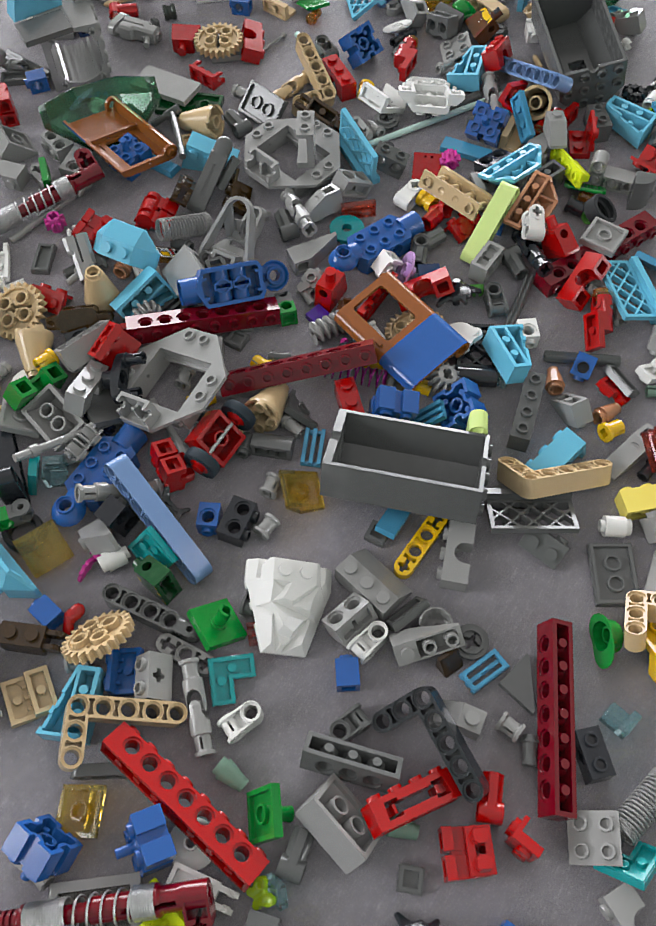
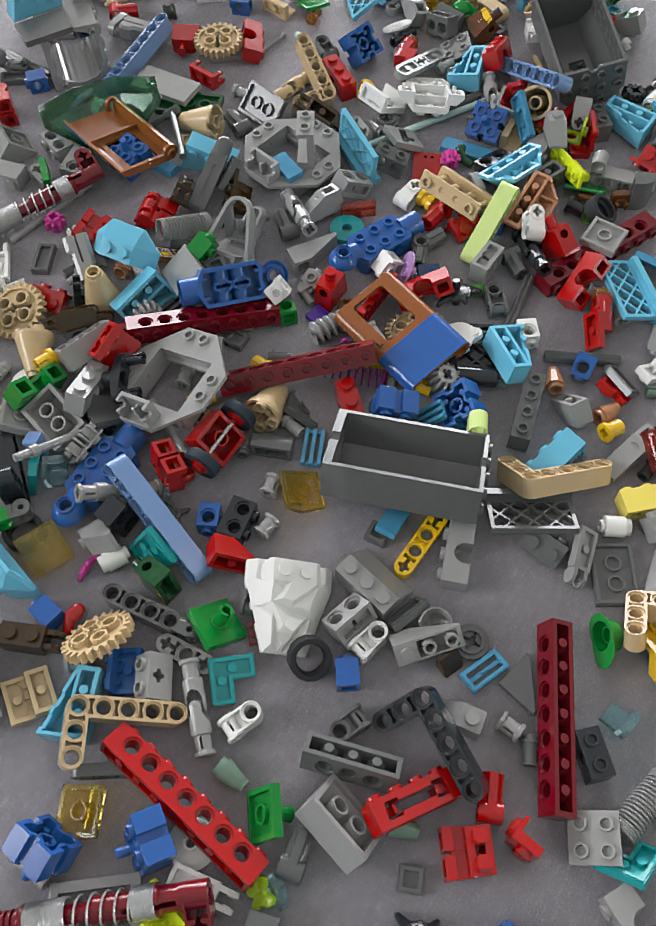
(34, 437): none -> medium blue slope
(77, 291): none -> black plate
(143, 47): none -> medium blue beam
(203, 245): none -> green brick
(227, 554): none -> red slope
(278, 290): none -> white bracket
(288, 167): none -> dark azure tile
(321, 670): none -> black tyre
(403, 138): none -> light grey tile
(419, 64): none -> light grey piece
(464, 159): none -> dark green arm
(497, 100): none -> light grey bracket
(579, 135): none -> lime bracket
(581, 109): none -> light grey piece
(581, 557): none -> light grey hinge
(620, 198): none -> reddish brown tile

